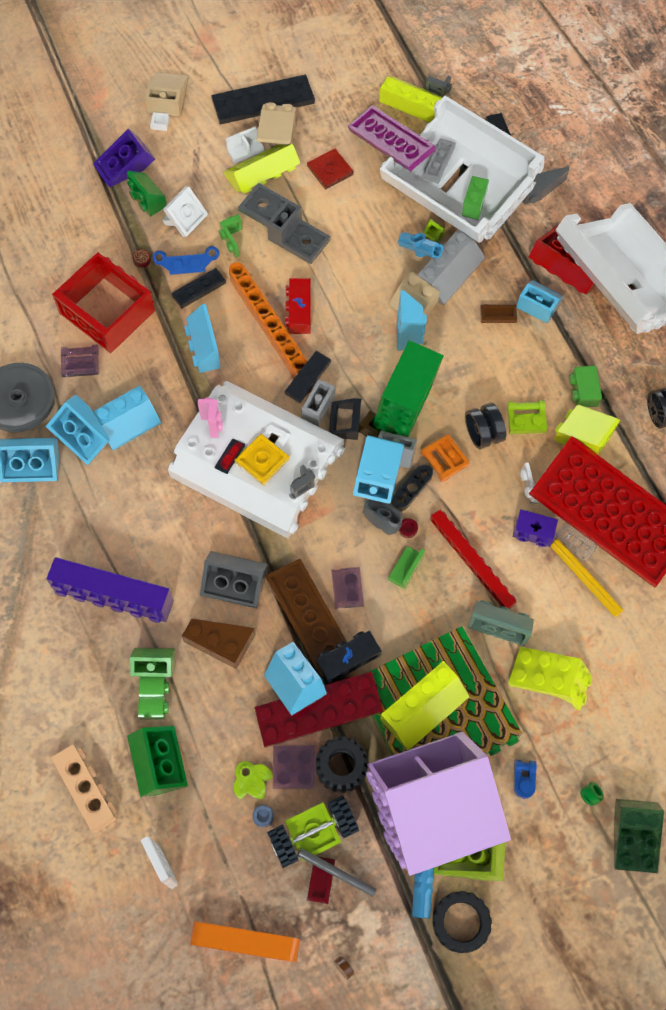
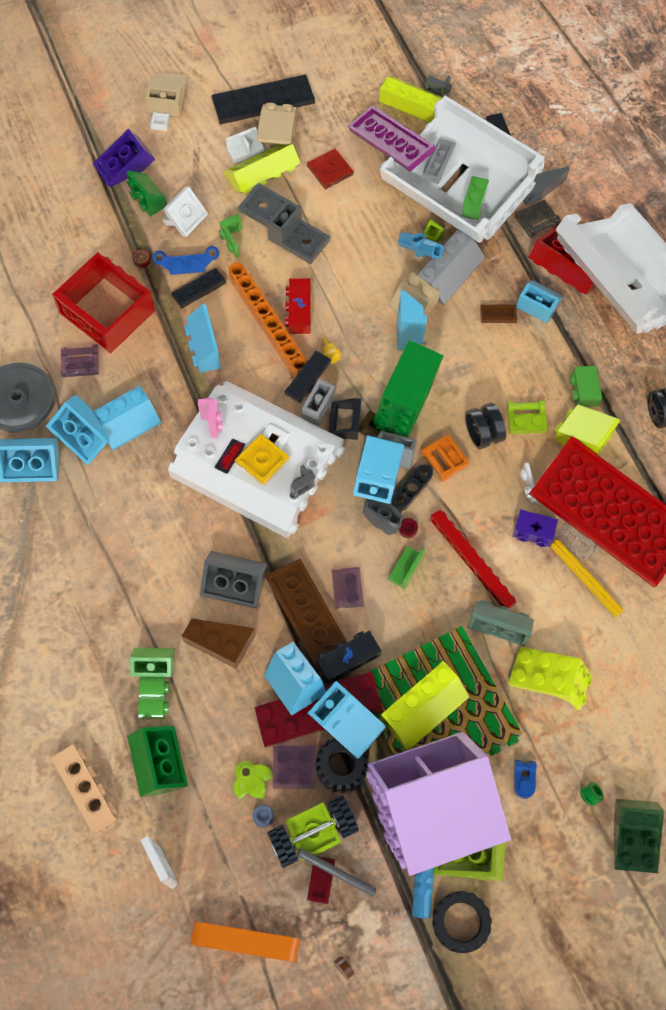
(110, 590): dark purple brick -> none
(331, 351): none -> yellow piece
(347, 720): none -> medium azure slope
(536, 214): none -> clear smoke plate

